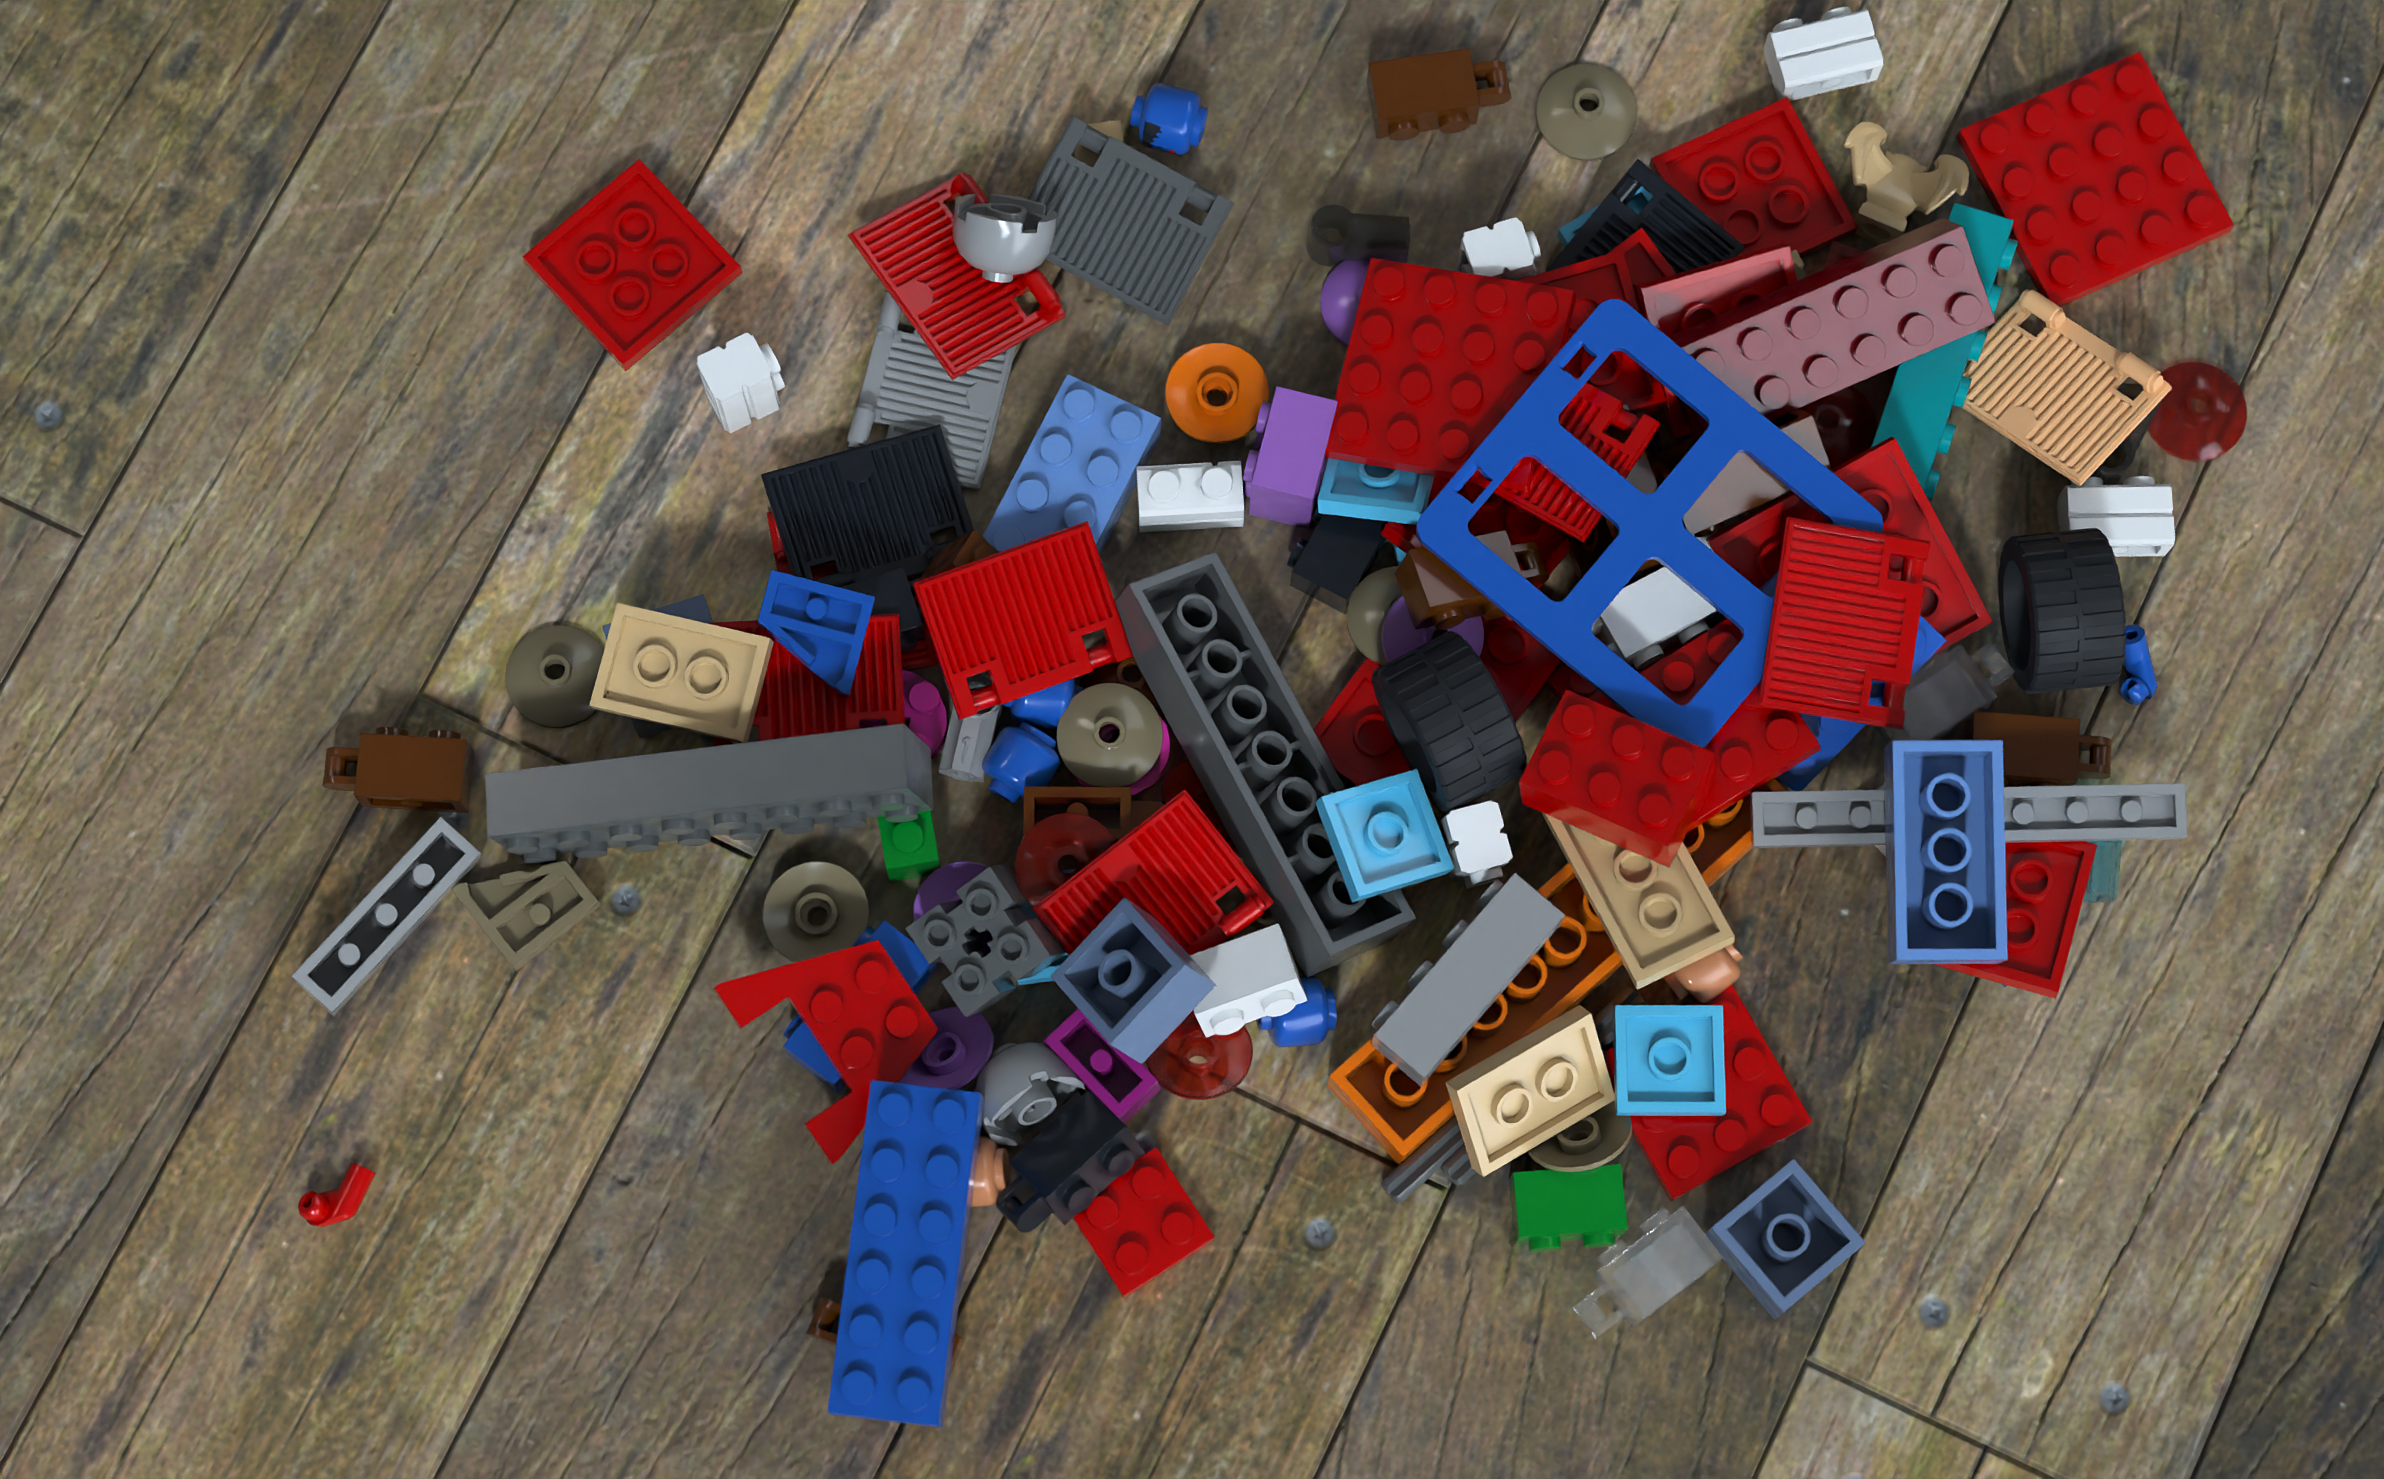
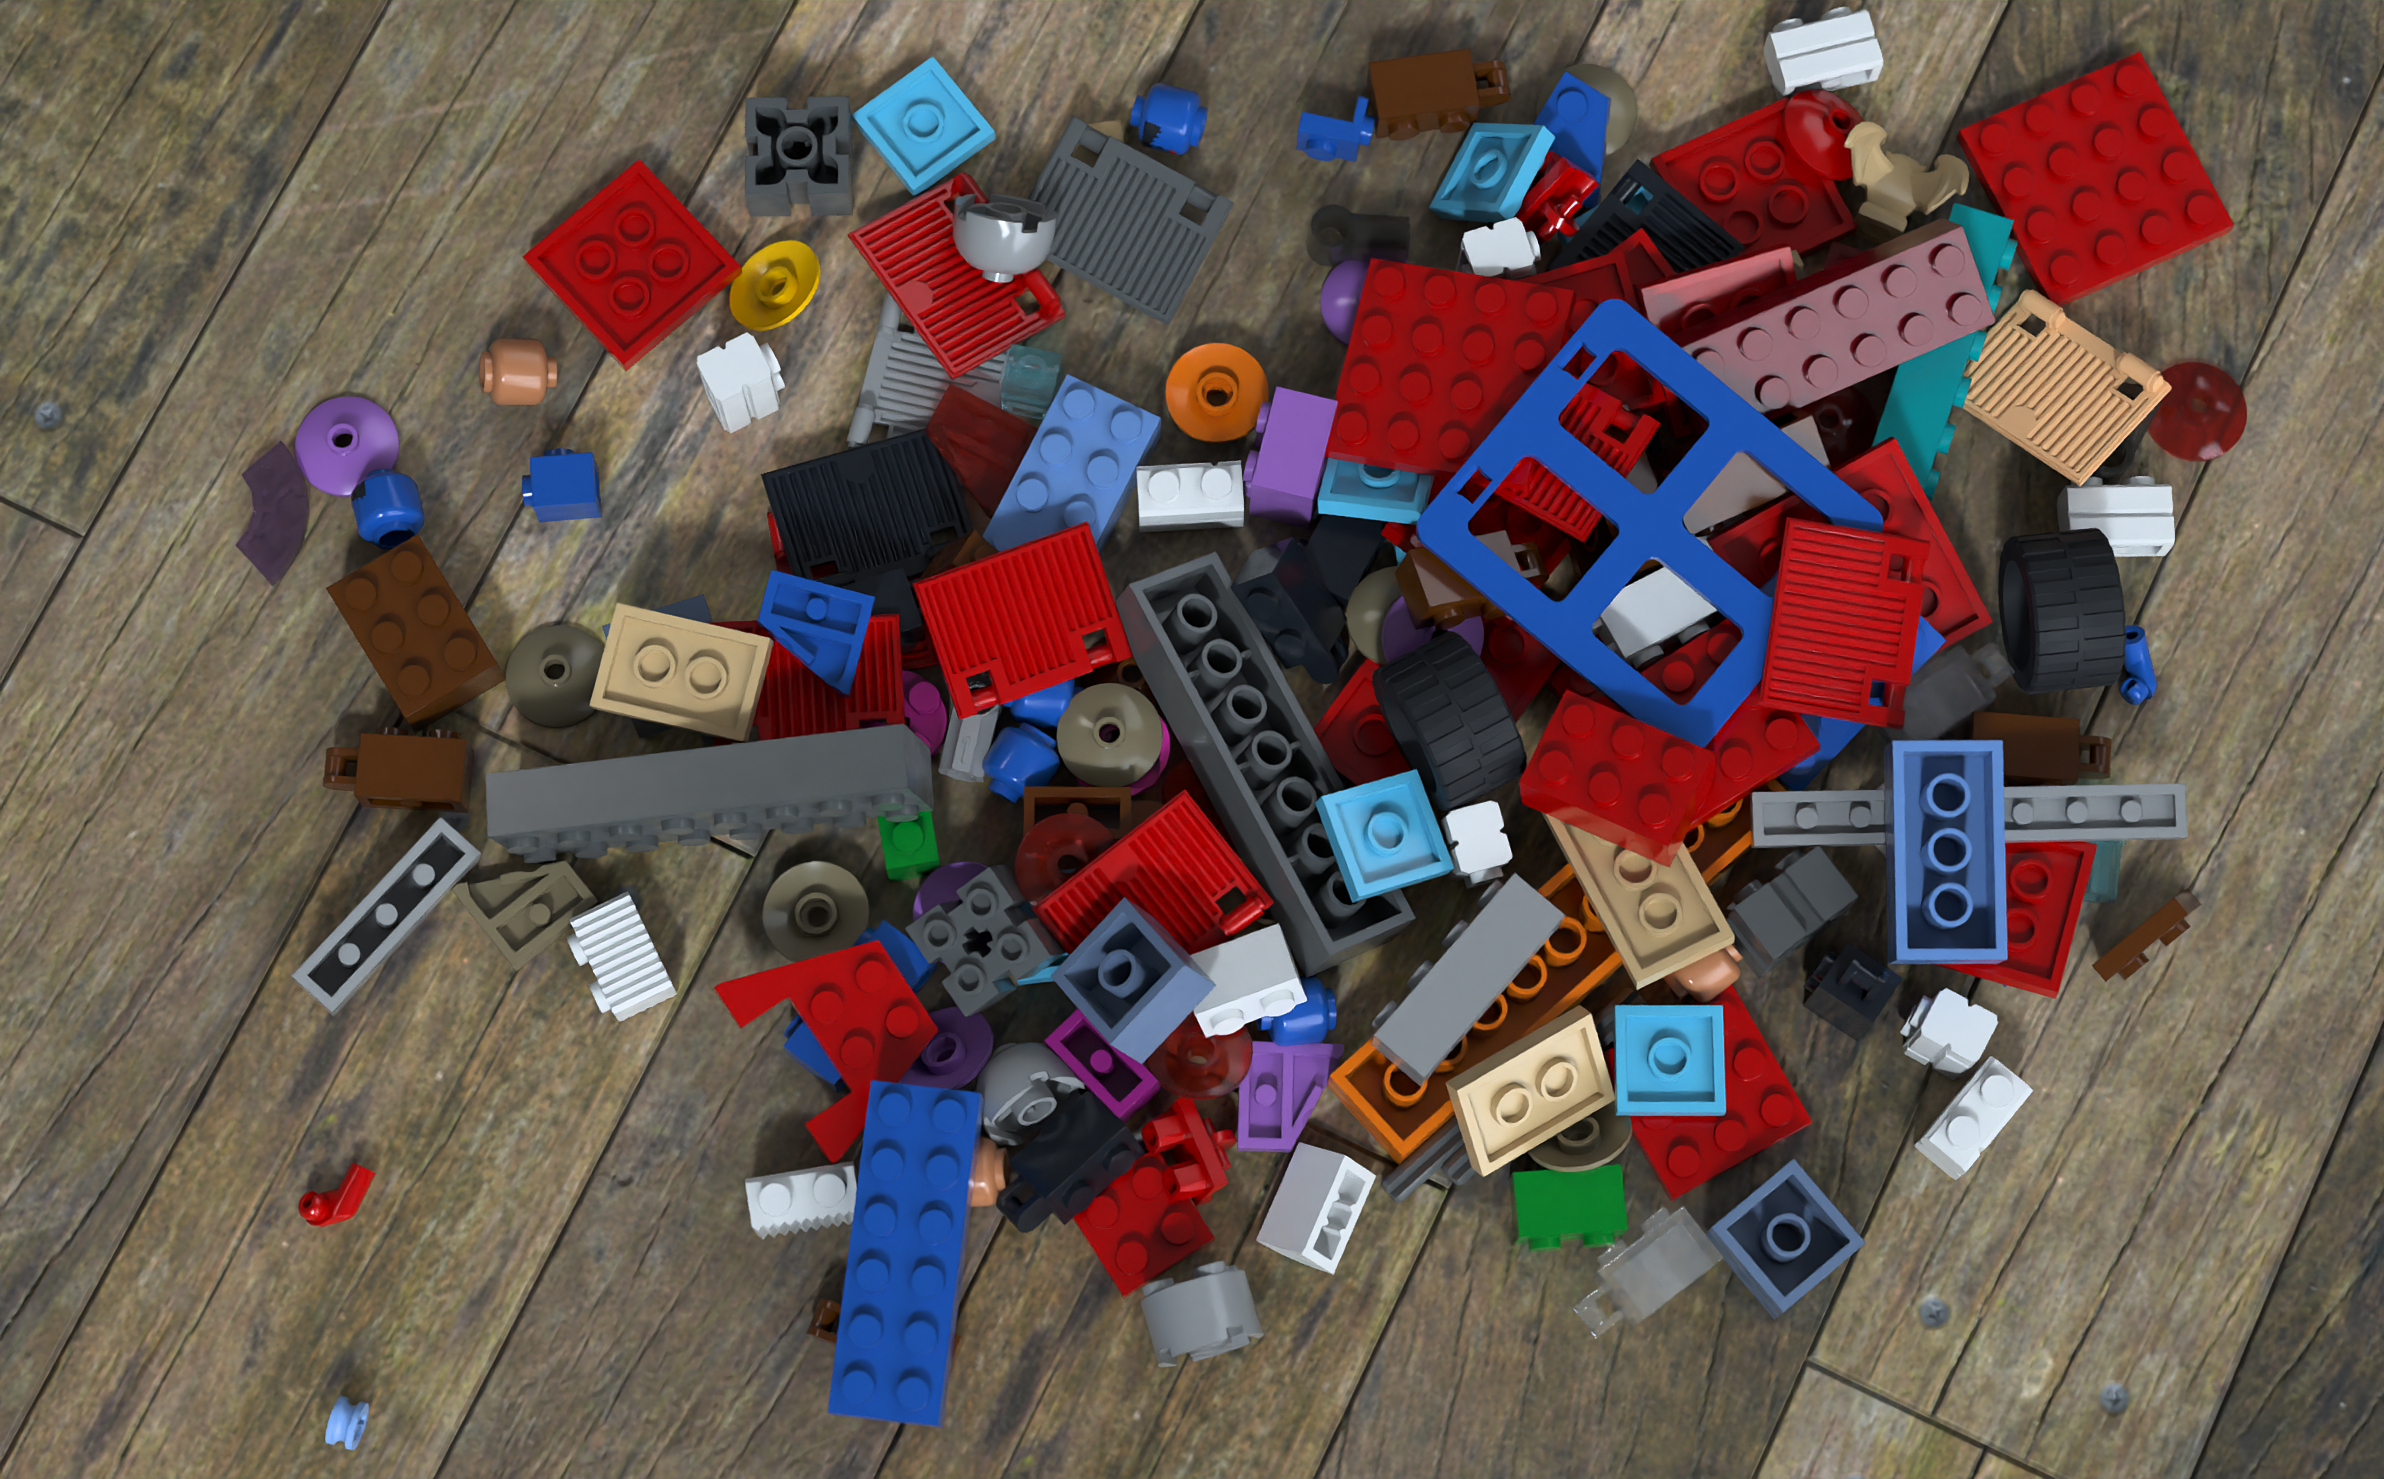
(278, 513): none -> clear purple tile
(341, 469): none -> medium lavender dish
(347, 1423): none -> light blue bush
(387, 508): none -> blue head
(416, 633): none -> reddish brown brick
(517, 372): none -> nougat head
(563, 486): none -> blue brick
(621, 956): none -> white brick
(775, 285): none -> yellow dish
(777, 137): none -> dark grey brick
(802, 1199): none -> white brick
(923, 126): none -> medium azure plate
(979, 444): none -> clear red wing
(1031, 381): none -> clear light blue brick
(1196, 1149): none -> red hips
(1201, 1314): none -> light grey brick
(1282, 1093): none -> medium lavender wing
(1293, 609): none -> black brick
(1316, 1207): none -> white brick
(1334, 138): none -> blue bracket
(1492, 172): none -> medium azure plate
(1555, 198): none -> red hips
(1579, 122): none -> blue wing
(1793, 909): none -> dark grey brick
(1816, 130): none -> red dish
(1850, 990): none -> black brick
(1947, 1033): none -> white brick
(1973, 1118): none -> white brick
(2163, 925): none -> reddish brown wing

